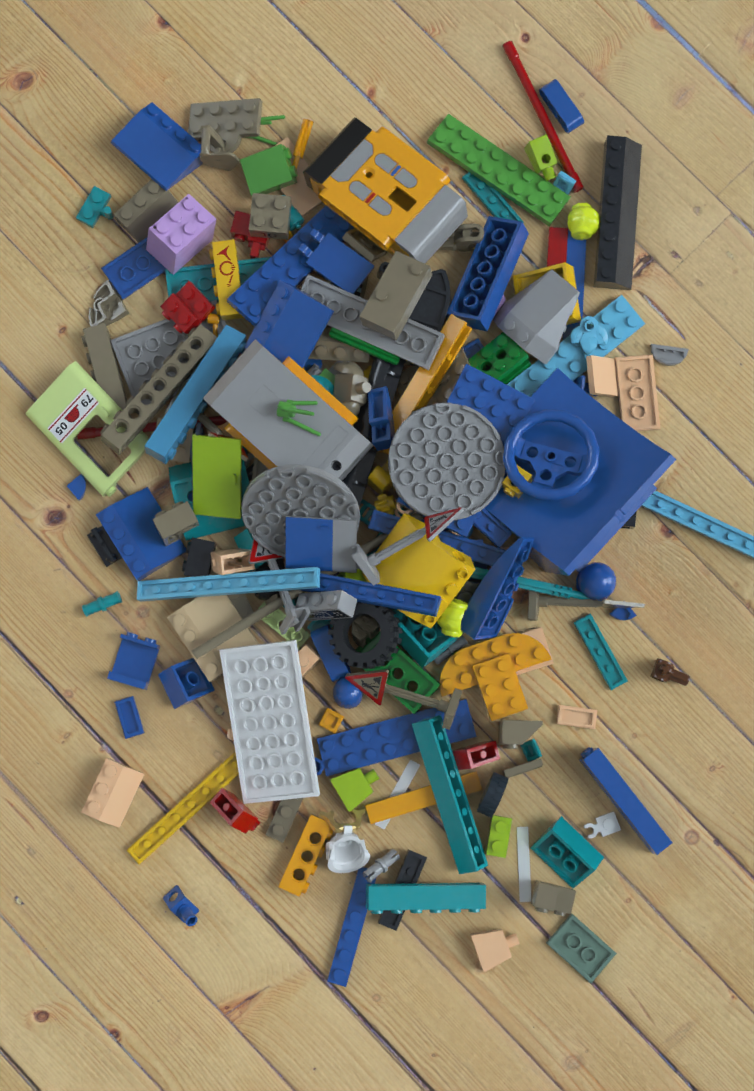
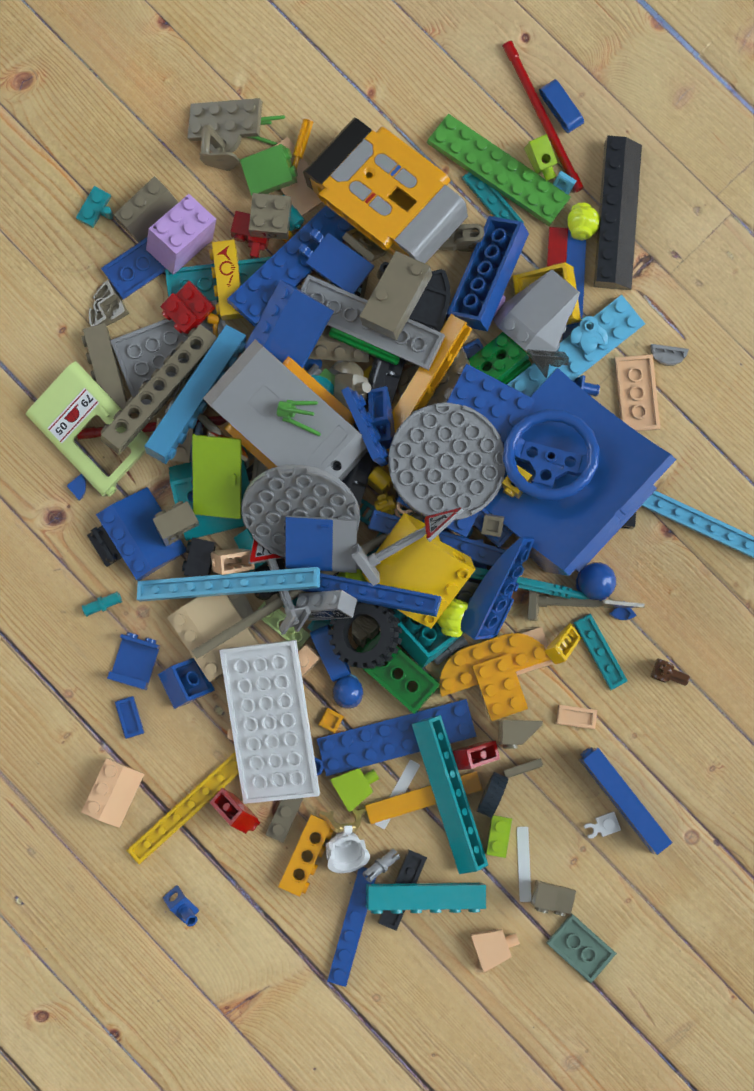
(159, 146): blue slope -> none
(364, 423): none -> blue plate
(374, 686): dark tan piece -> none
(492, 525): none -> dark tan plate
(531, 750): teal slope -> none
(544, 358): none -> clear smoke slope
(554, 649): none -> yellow slope
(567, 852): teal slope -> none
(602, 376): light nougat tile -> none

